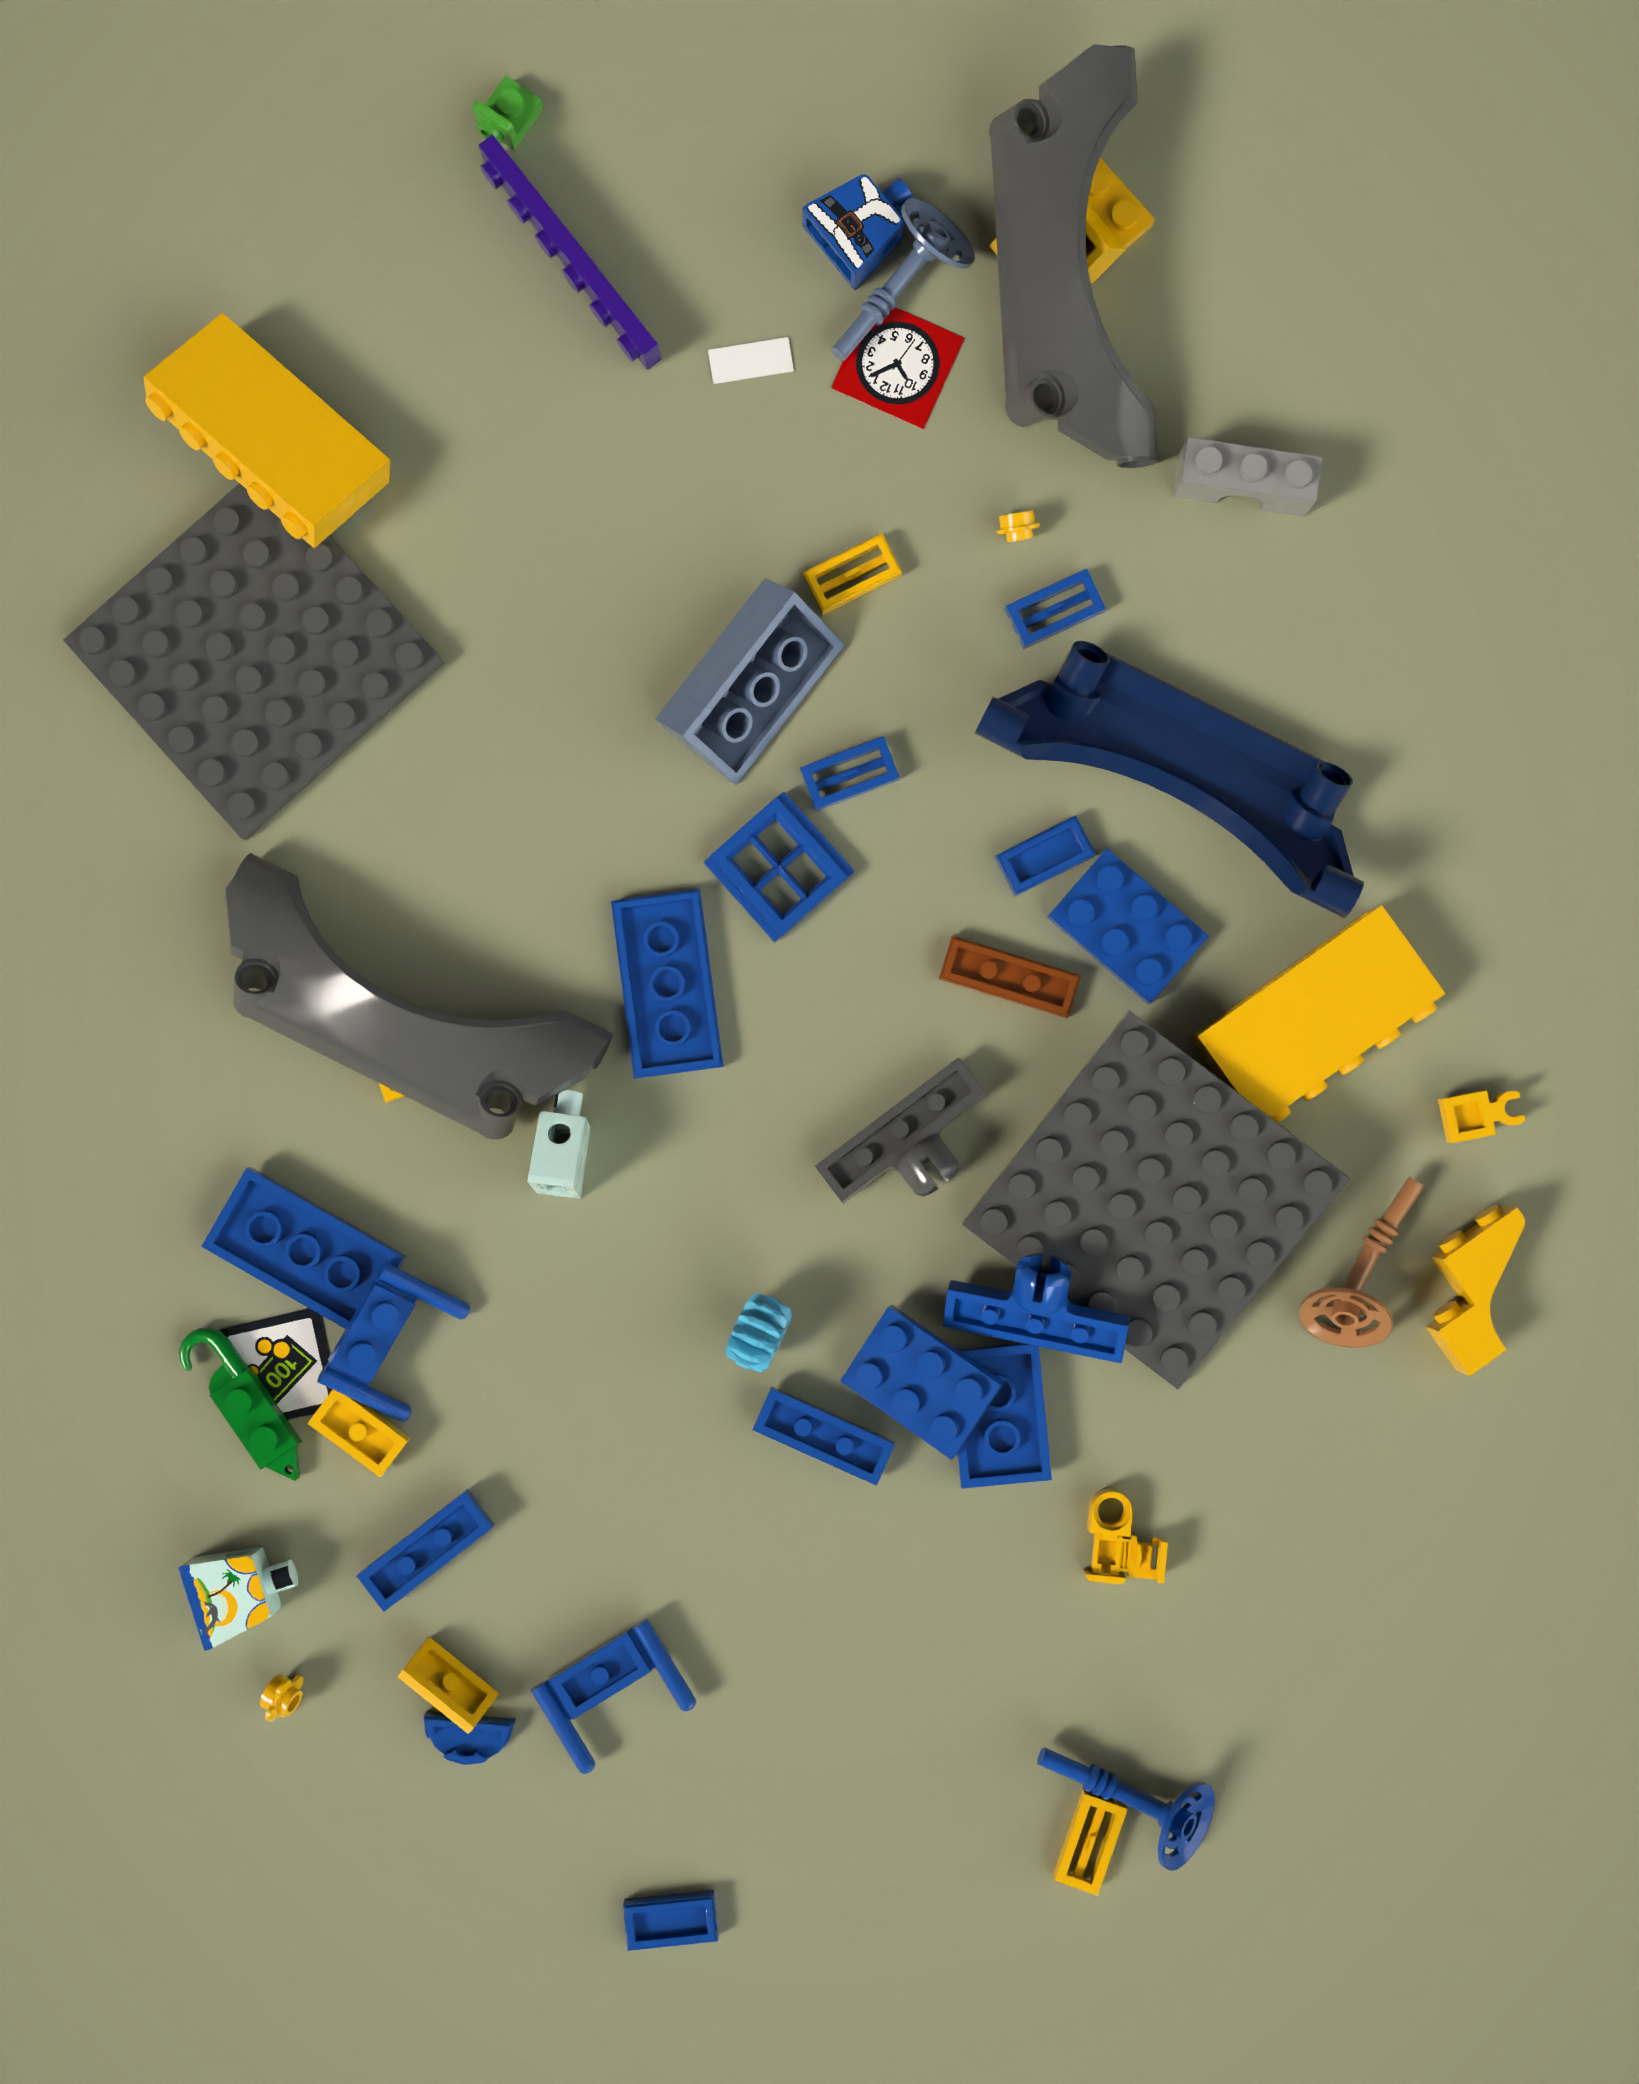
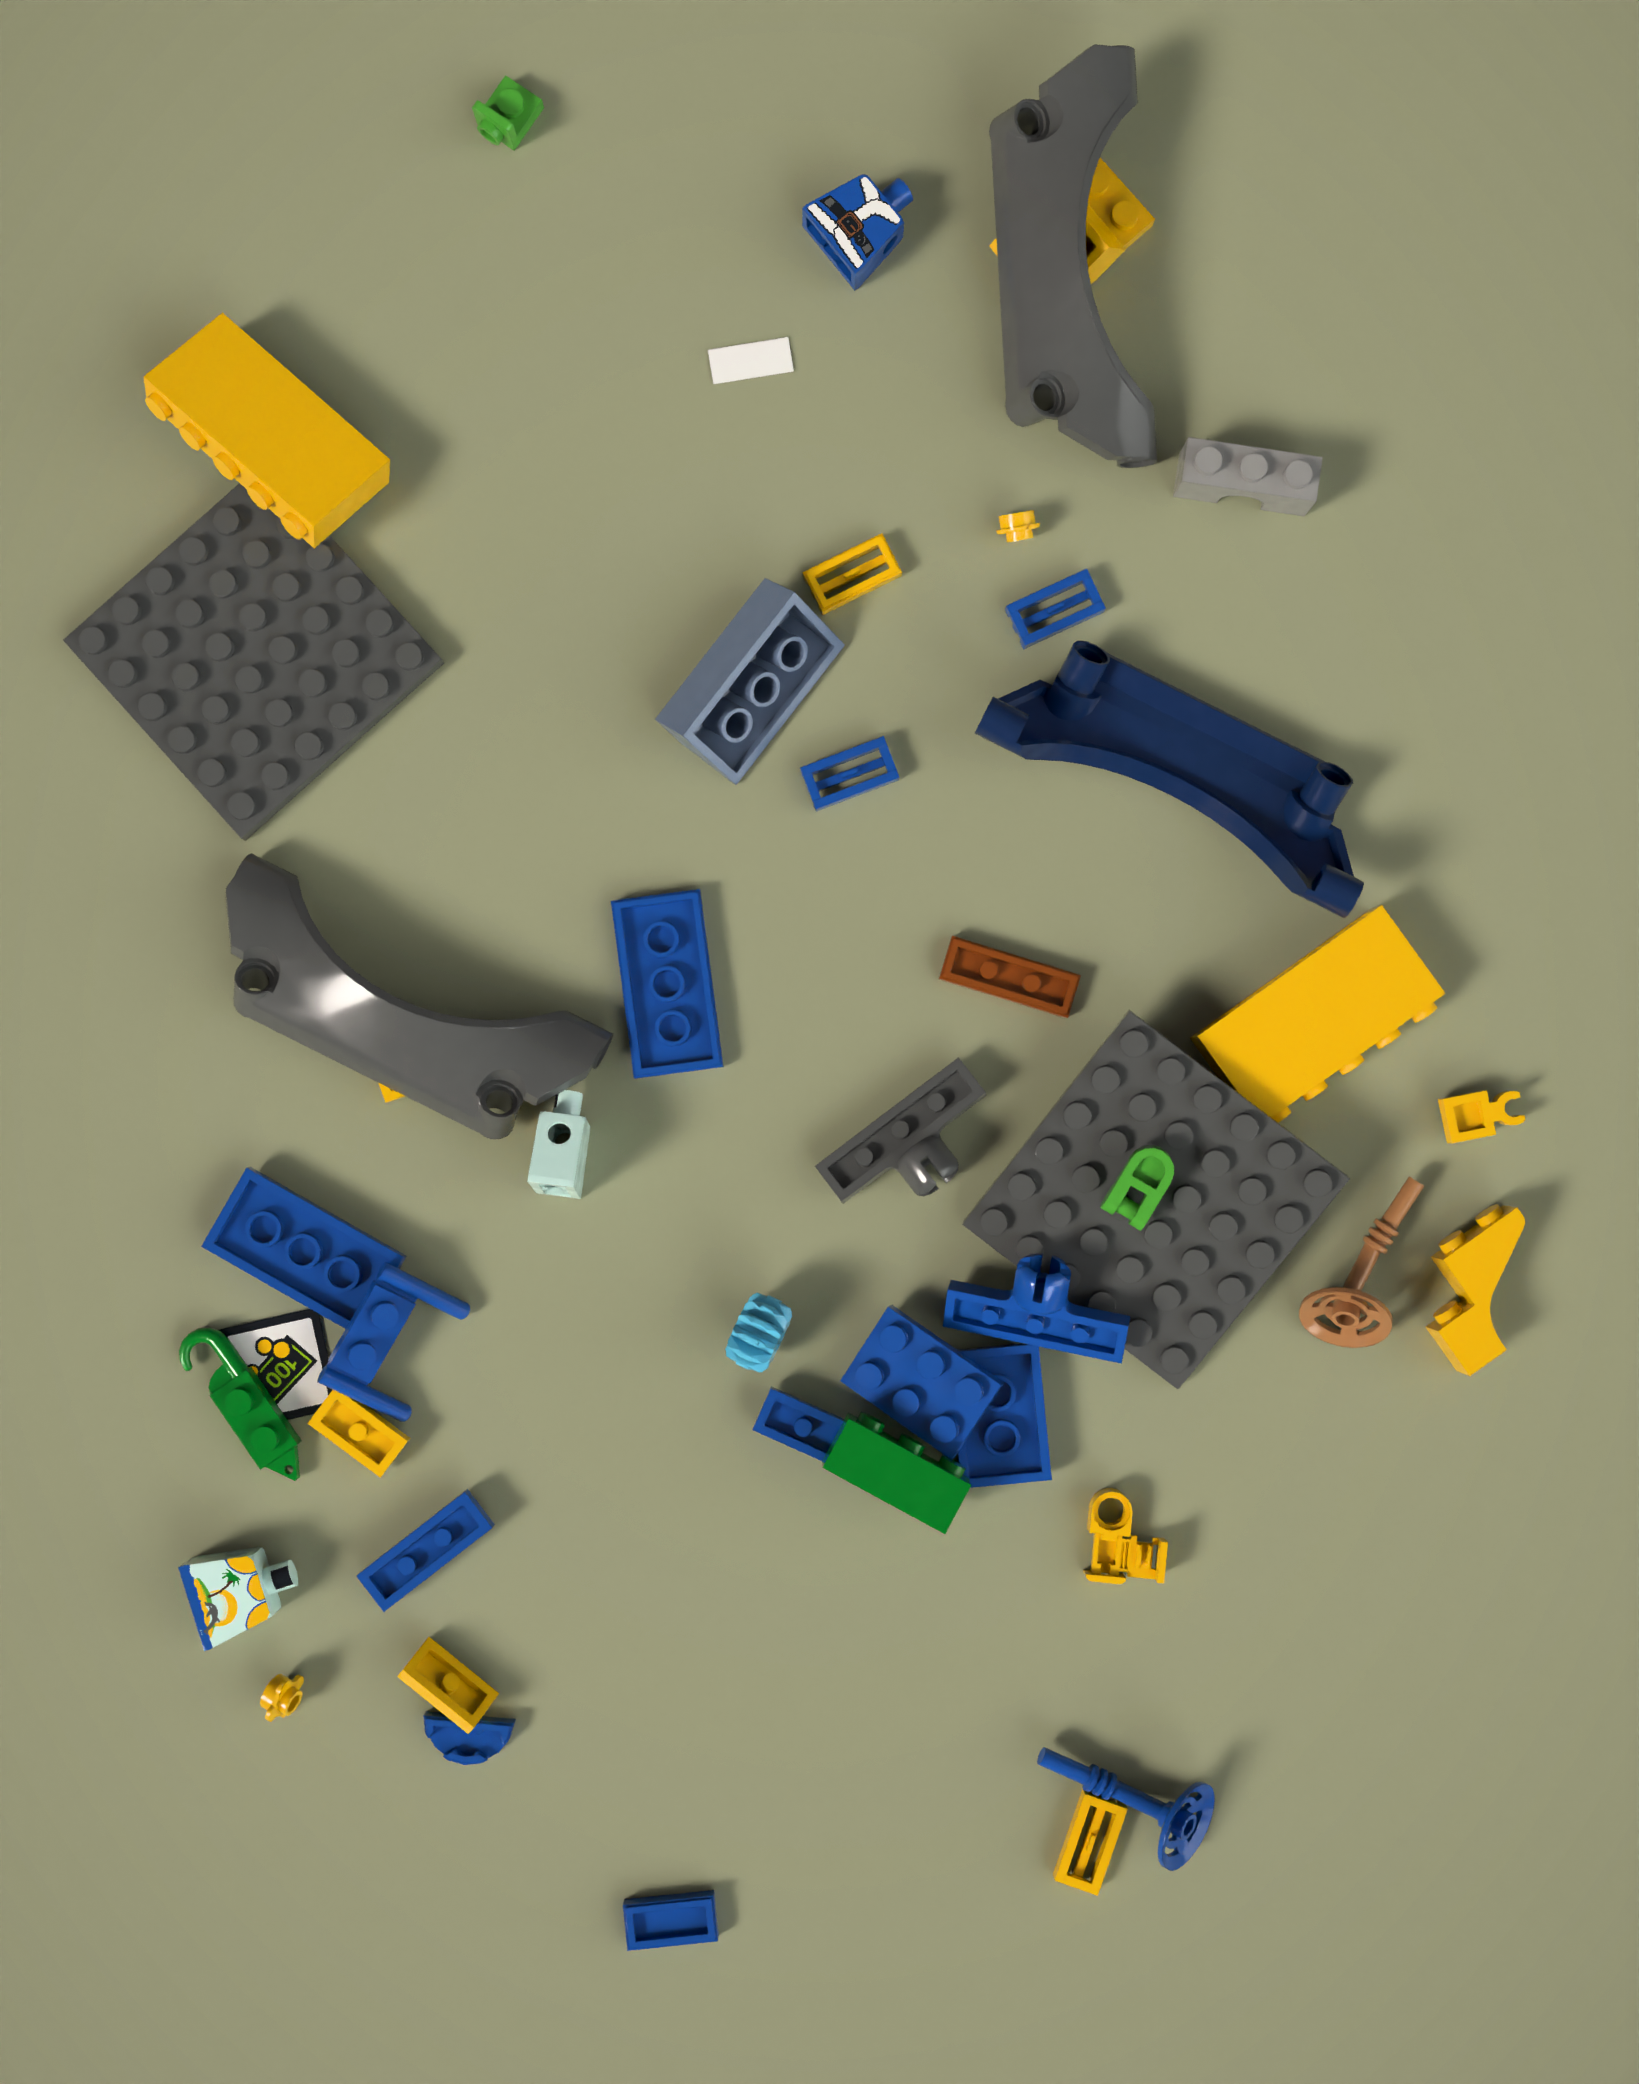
(557, 240): dark purple plate -> none
(603, 1675): blue plate -> none
(750, 894): blue piece -> none
(897, 1471): none -> green brick
(900, 367): sticker -> none
(936, 236): sand blue dish -> none
(1045, 855): blue tile -> none
(1127, 926): blue plate -> none
(1148, 1171): none -> bright green plate

